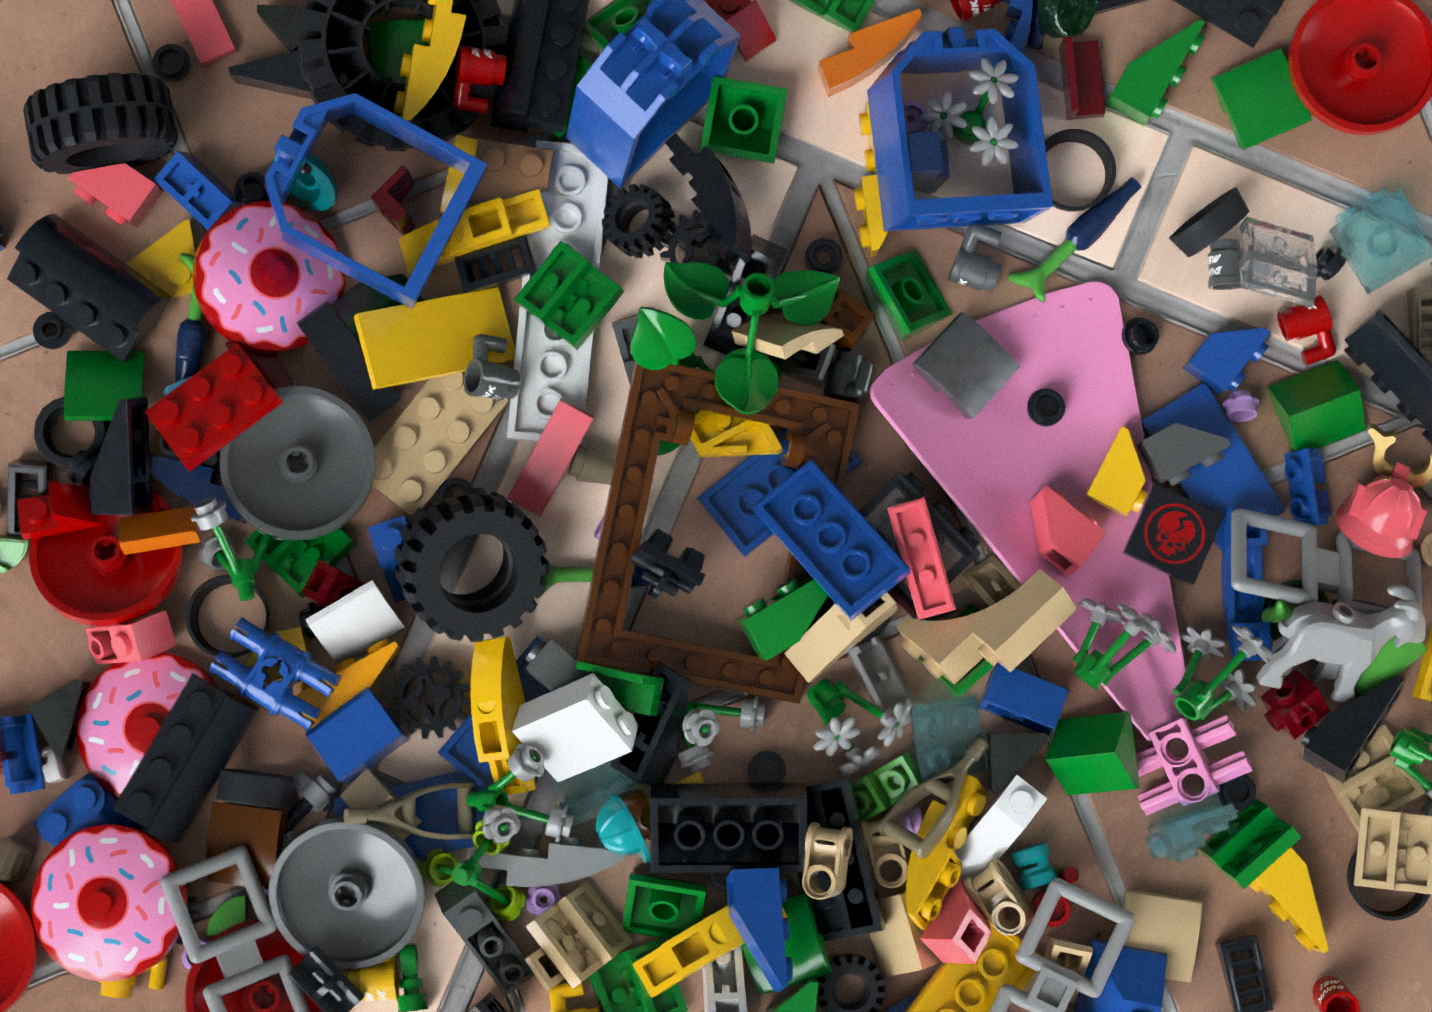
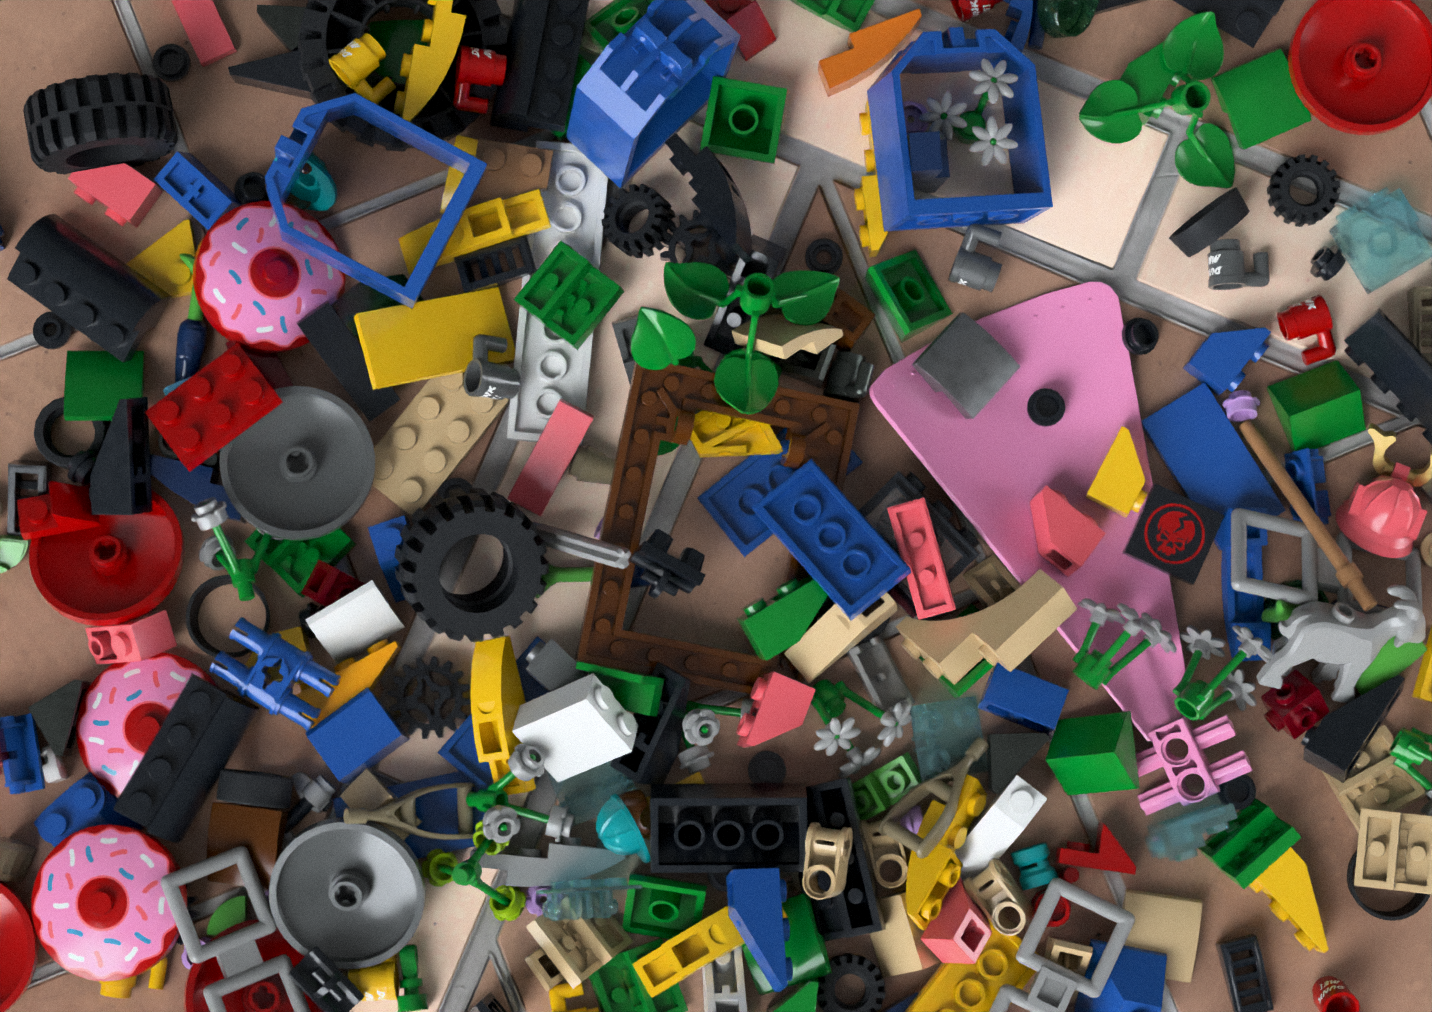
(158, 530): orange slope -> none
(359, 61): none -> yellow piece
(388, 198): dark red panel -> none
(484, 935): dark grey slope -> none
(583, 898): none -> clear light blue hinge
(584, 546): none -> light grey axle
(778, 708): none -> coral slope
(1078, 237): dark blue piece -> none
(1081, 79): dark red panel -> none
(1103, 151): black tyre -> none
(1107, 854): none -> red slope
(1179, 448): dark grey slope -> none
(1198, 52): none -> green plant
(1278, 261): clear slope -> none
(1321, 176): none -> black tyre
(1347, 573): none -> medium nougat bar

